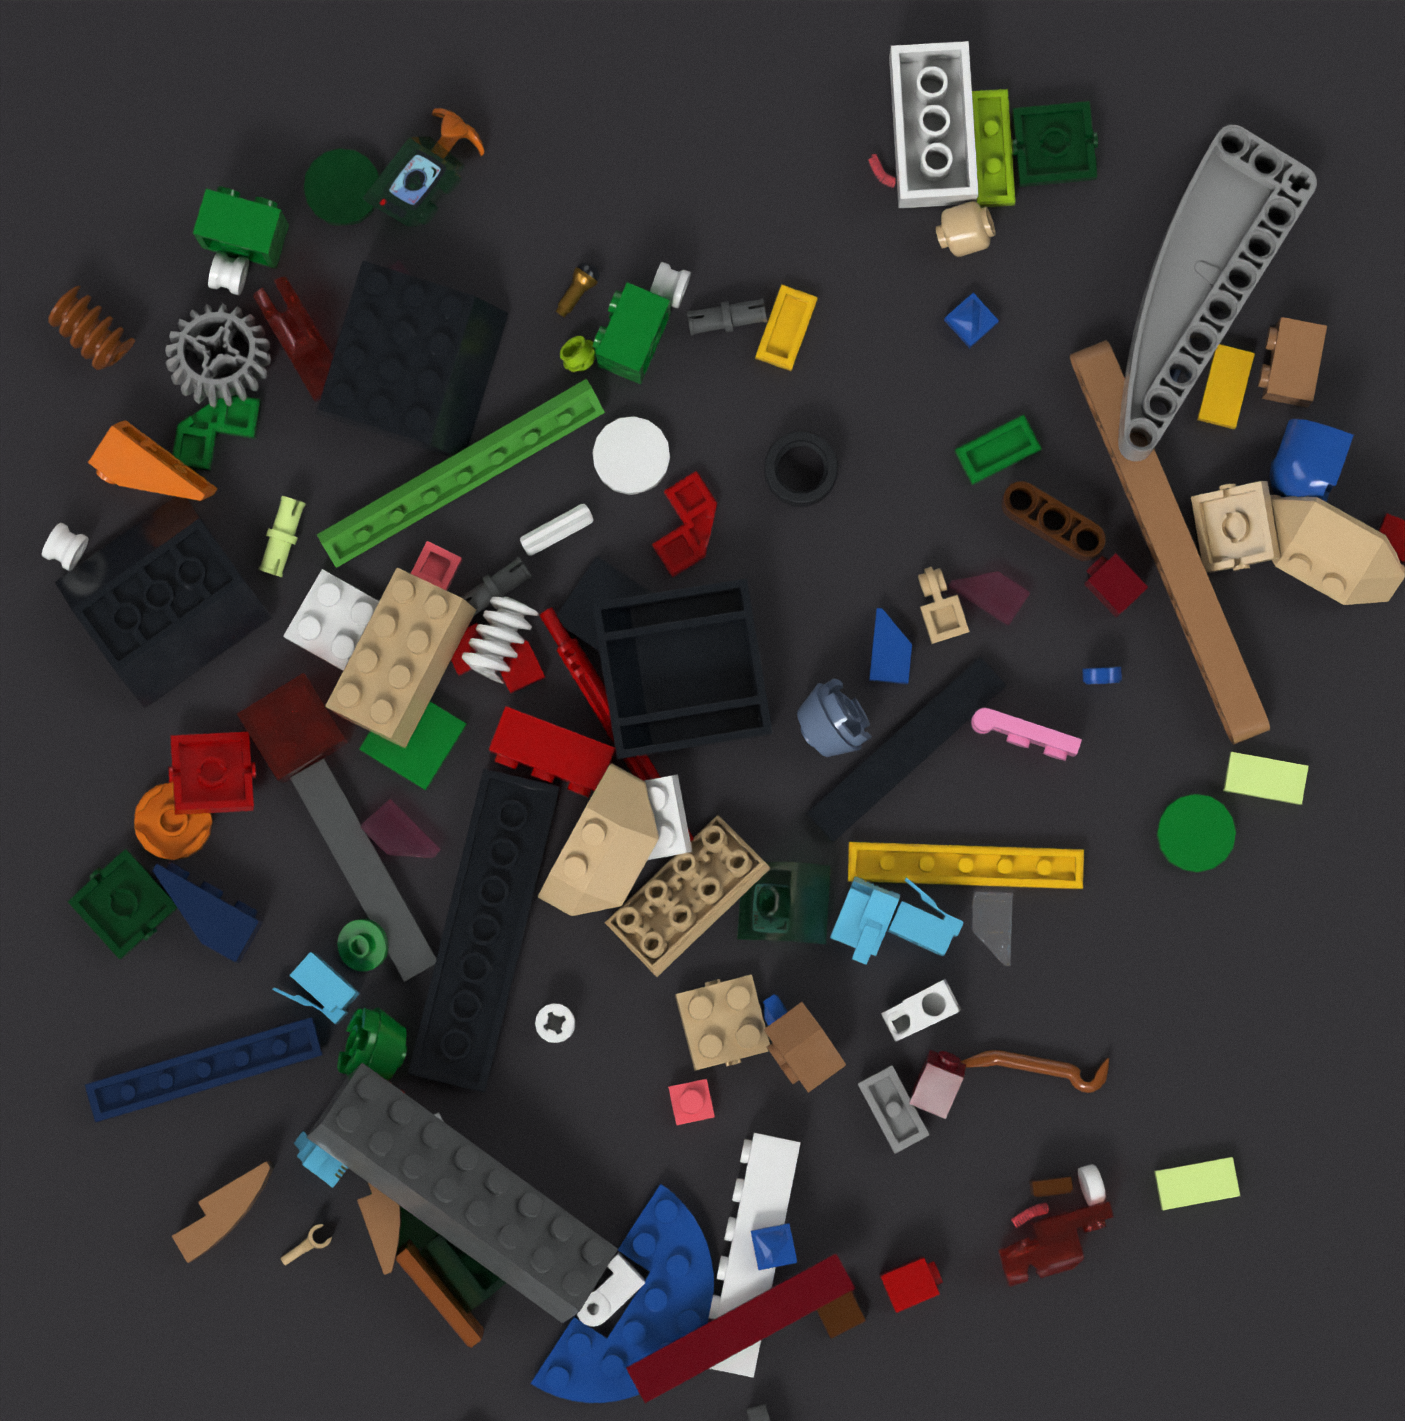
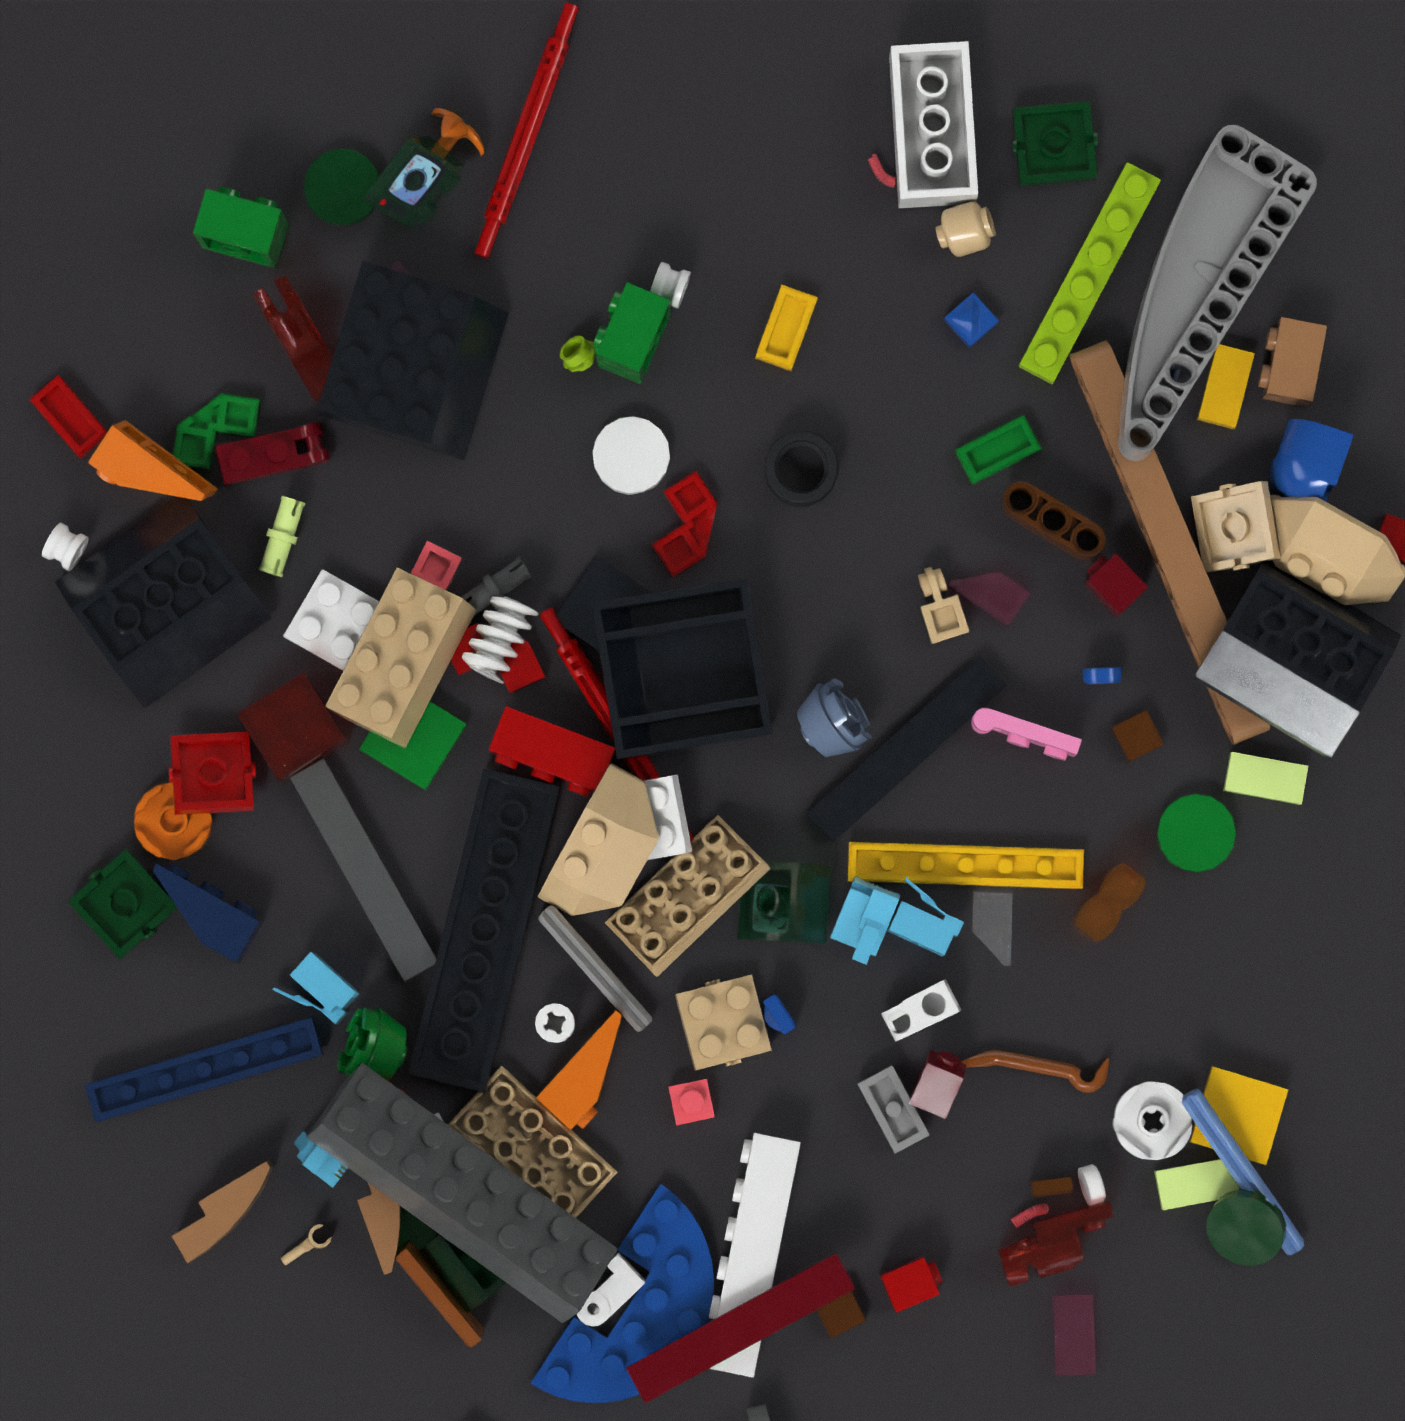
(69, 416): none -> red tile
(88, 330): dark orange piece -> none
(228, 272): white wheel -> none
(244, 370): light grey gear -> none
(271, 454): none -> dark red plate
(363, 944): green piece -> none
(398, 833): clear pink tile -> none
(461, 473): bright green plate -> none
(526, 131): none -> red axle
(533, 1143): none -> tan tile
(556, 529): white axle -> none
(580, 1082): none -> orange slope
(584, 278): pearl gold piece -> none
(595, 968): none -> light grey axle
(727, 316): dark grey pin -> none
(773, 1246): blue tile -> none
(803, 1048): medium nougat brick -> none
(889, 651): blue tile -> none
(993, 148): lime tile -> none
(1074, 1334): none -> clear pink tile
(1089, 273): none -> lime plate
(1102, 912): none -> clear orange brick
(1129, 1121): none -> white plate
(1137, 736): none -> reddish brown tile
(1235, 1159): none -> medium blue axle
(1246, 1228): none -> dark green tile
(1247, 1110): none -> yellow tile
(1298, 659): none -> black slope

